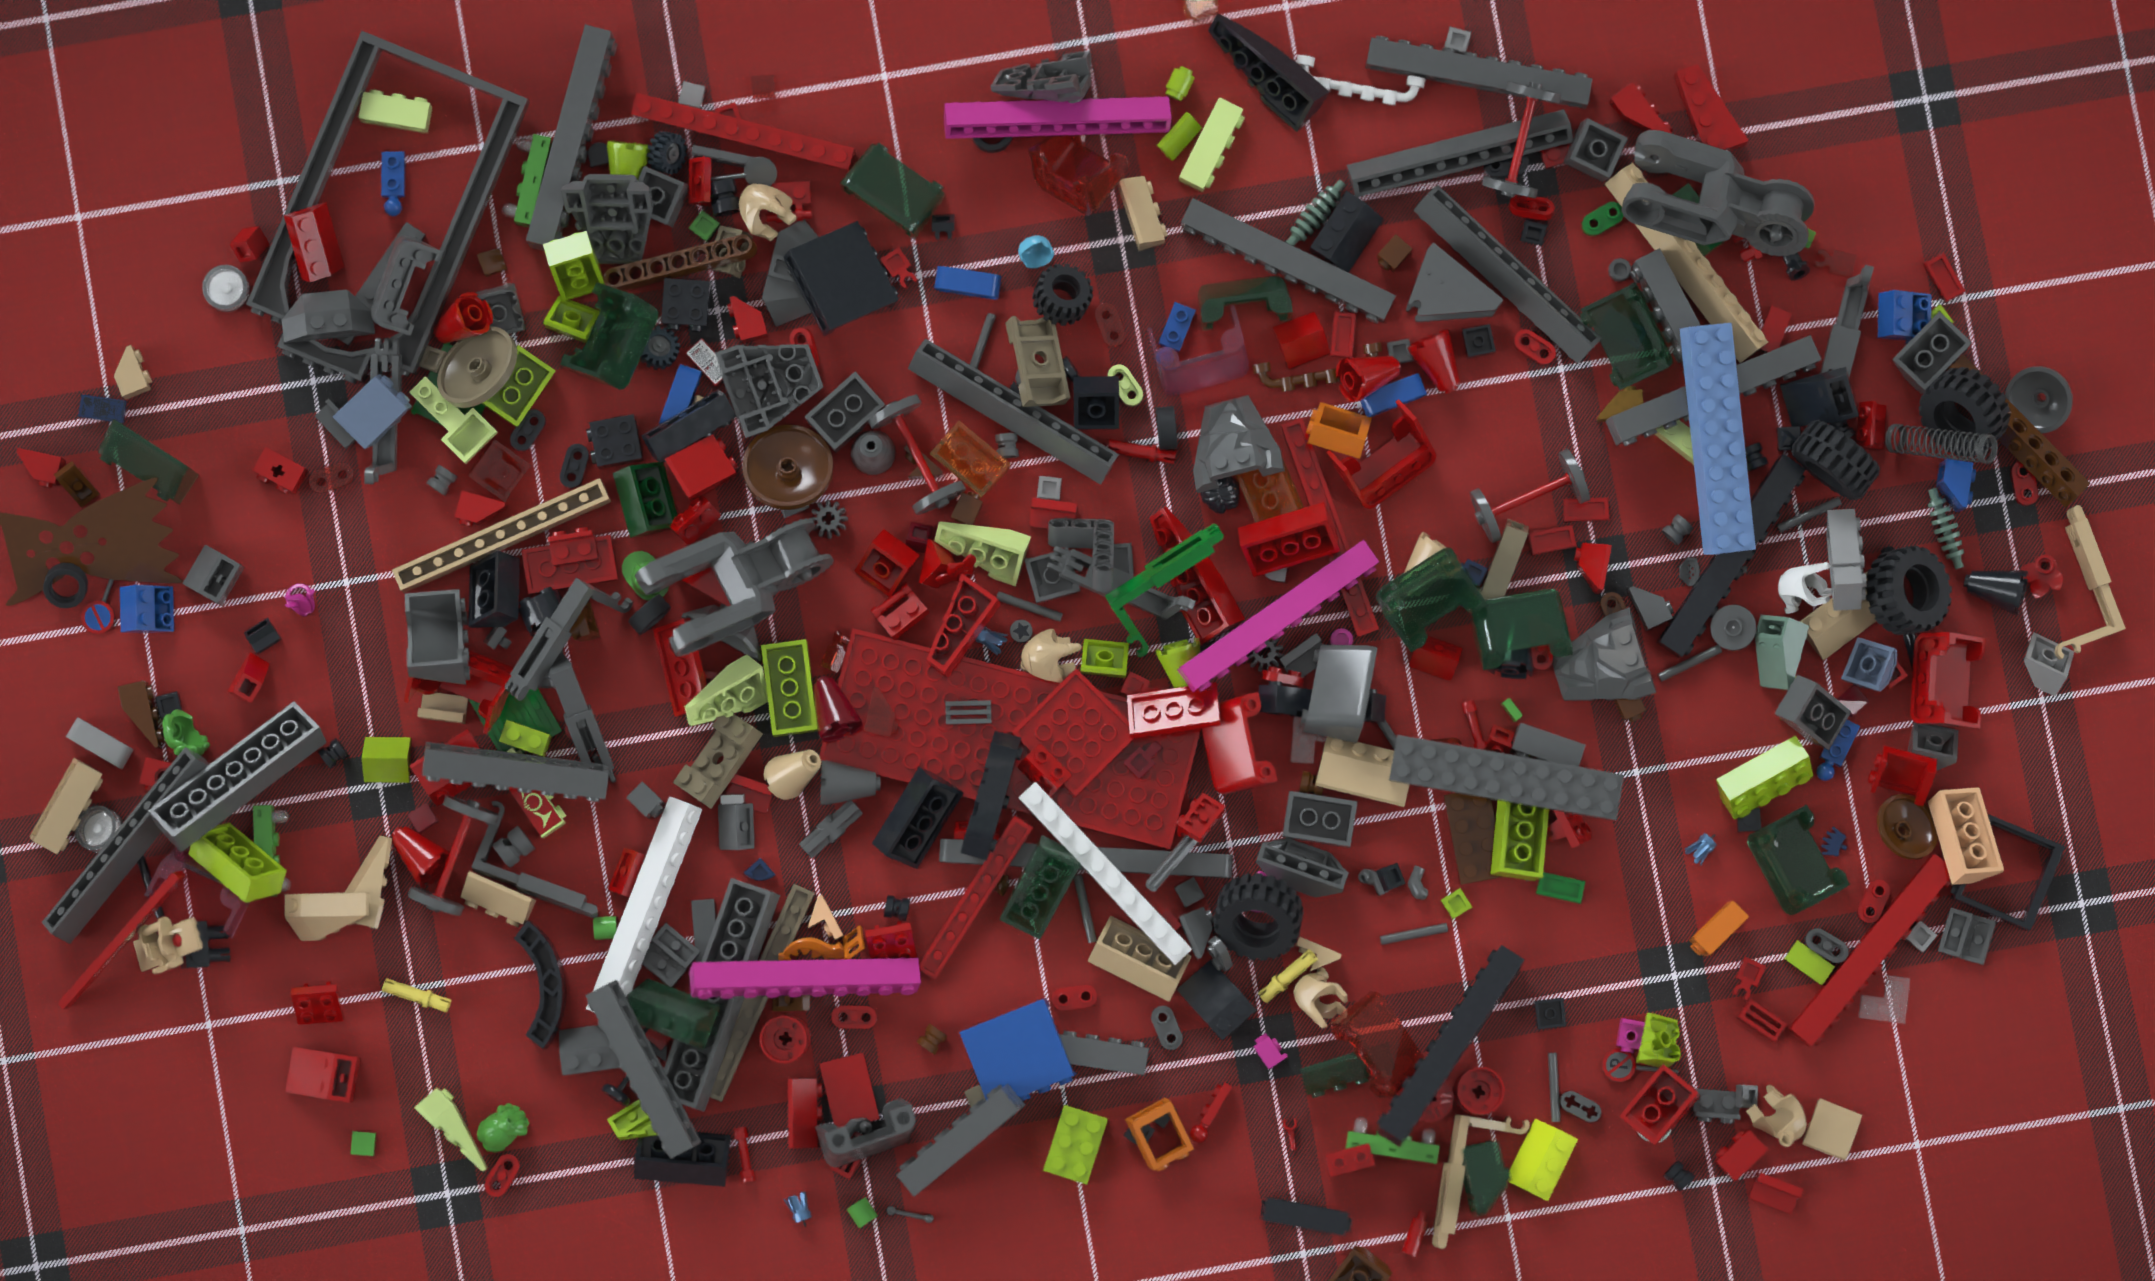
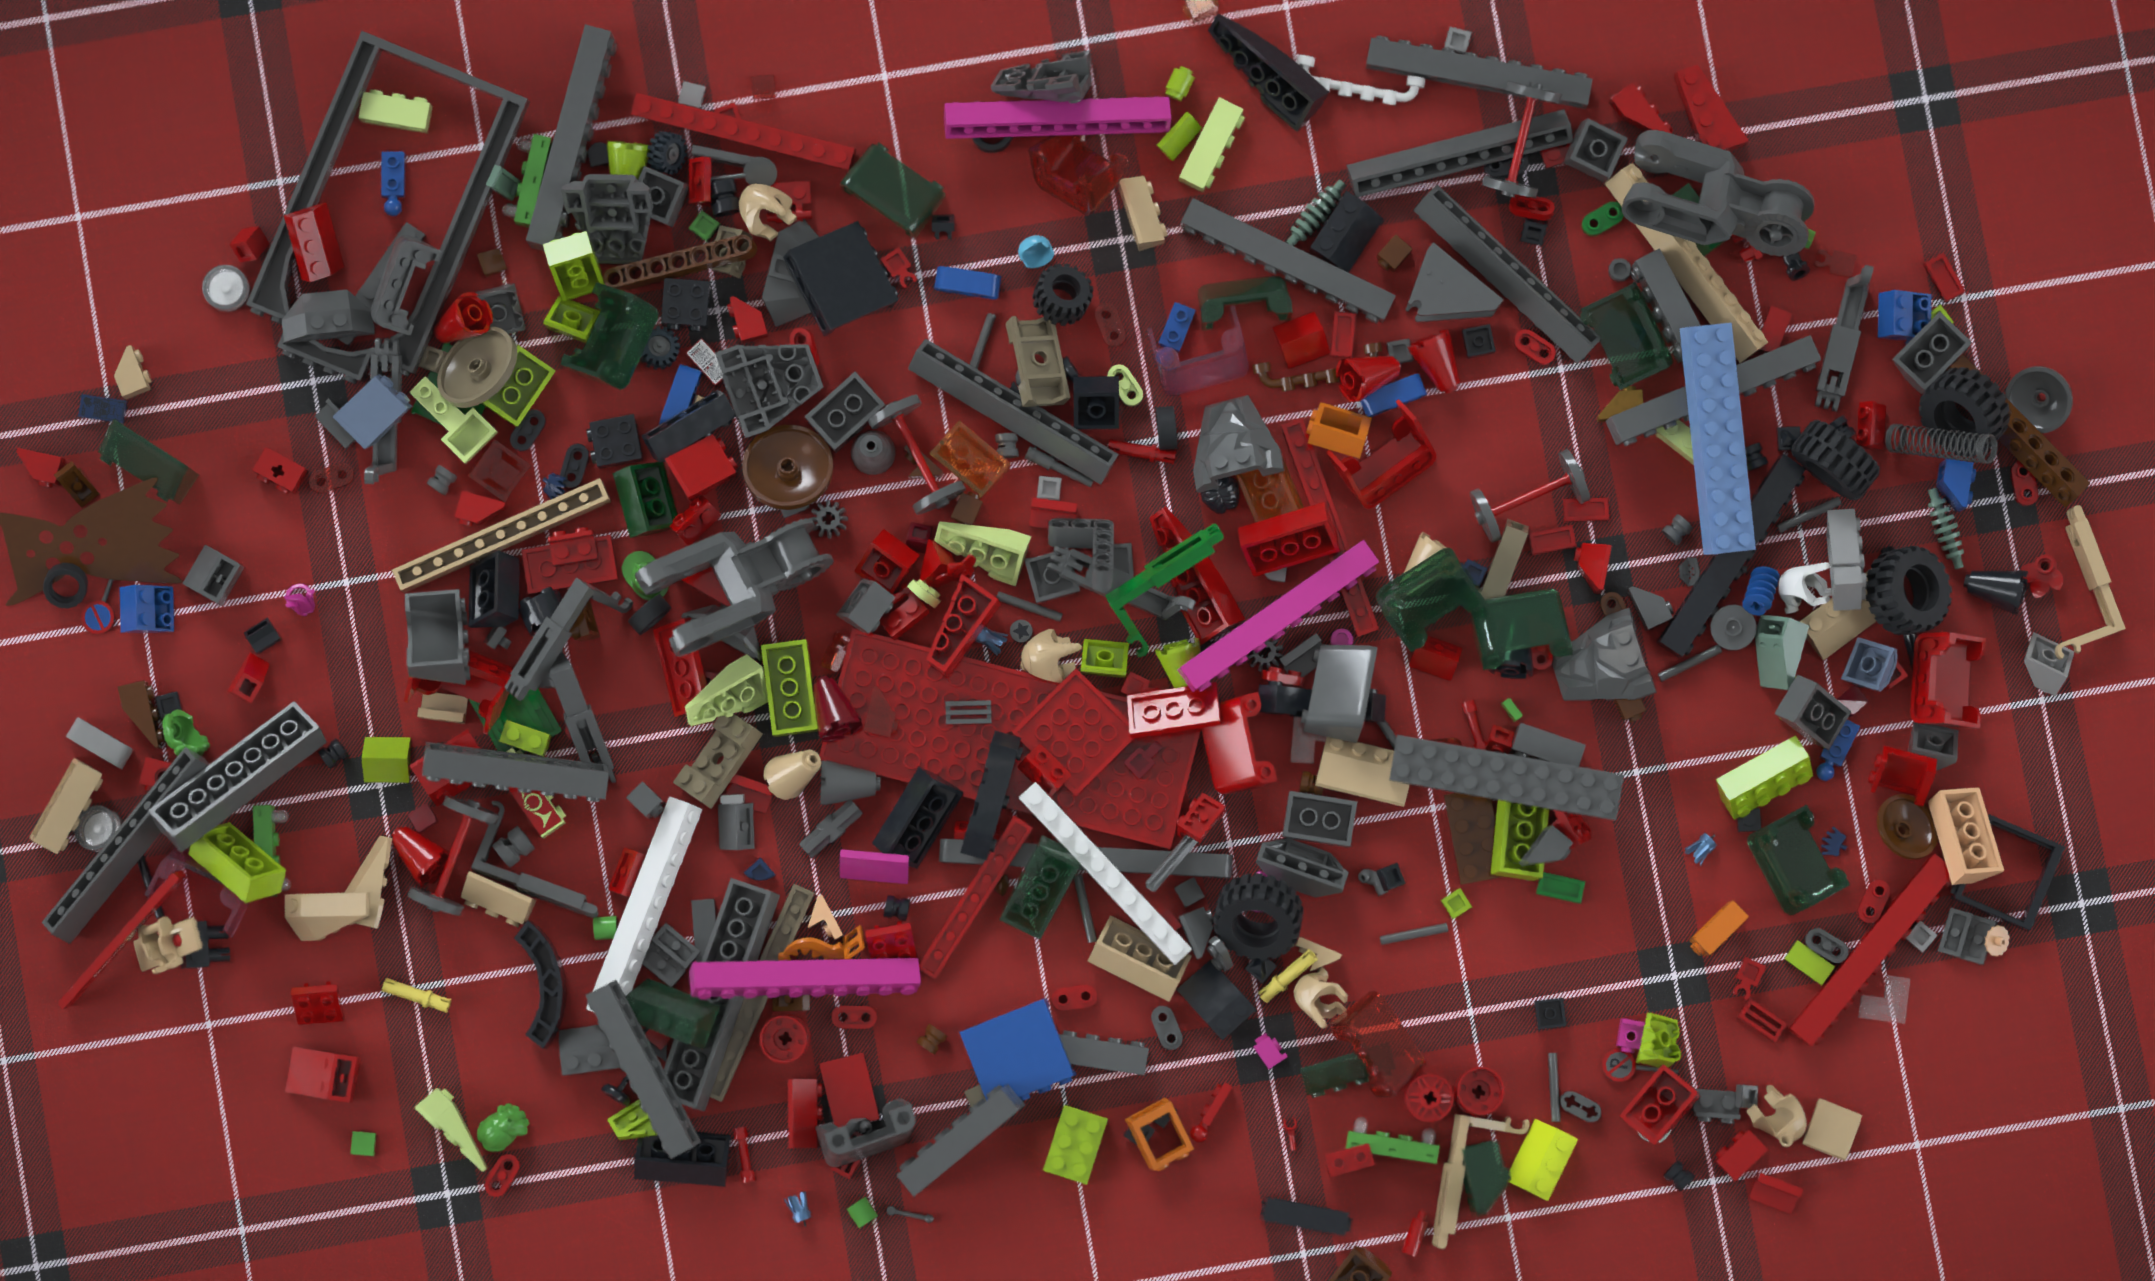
(503, 182): none -> sand green tile
(554, 485): none -> dark blue piece
(866, 606): none -> dark grey slope
(874, 866): none -> dark pink tile
(925, 592): none -> yellowish green plate
(1048, 462): none -> dark grey pin
(1260, 969): none -> black tile
(1415, 884): dark grey arm -> none
(1450, 1046): black brick -> none
(1547, 848): none -> dark grey slope
(1761, 590): none -> blue piece
(1821, 398): black slope -> none
(1997, 940): none -> light nougat piece

